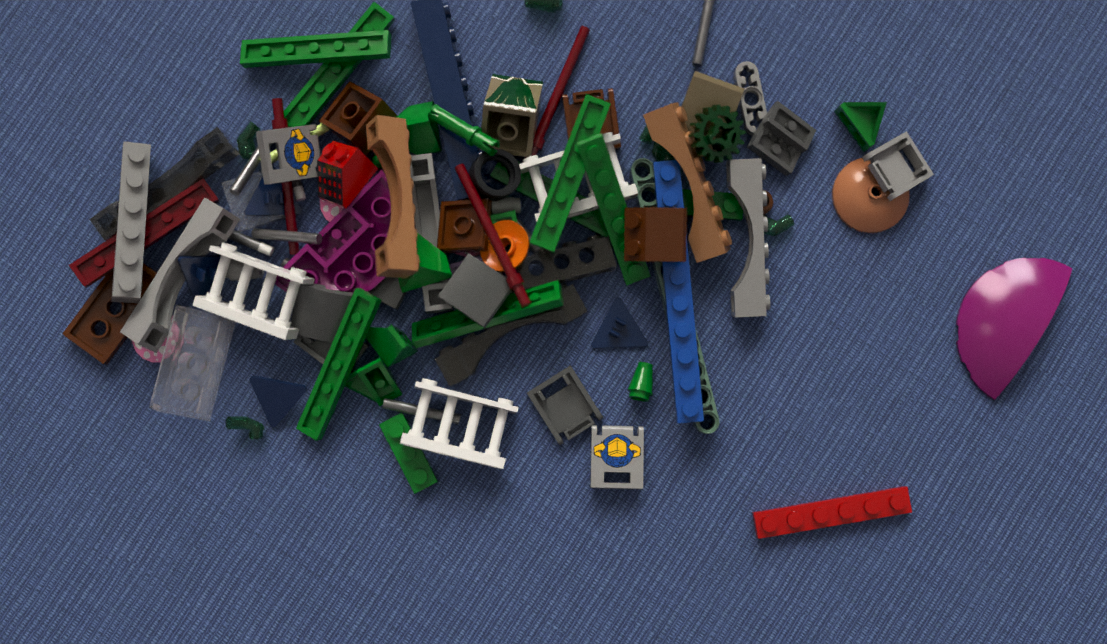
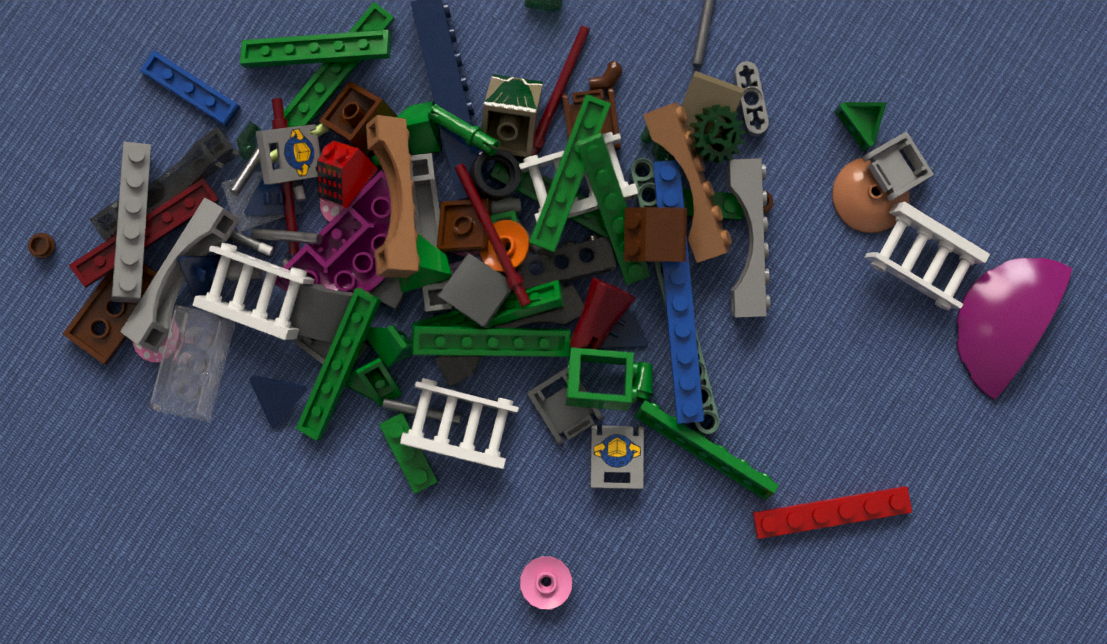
(41, 245): none -> reddish brown plate
(189, 88): none -> blue tile
(243, 422): clear green arm -> none
(490, 341): none -> green plate
(546, 596): none -> bright pink dish
(596, 400): none -> green window
(601, 312): none -> dark red piece
(608, 79): none -> reddish brown arm
(712, 454): none -> green plate
(777, 227): clear green arm -> none
(781, 138): dark grey slope -> none
(948, 242): none -> white fence

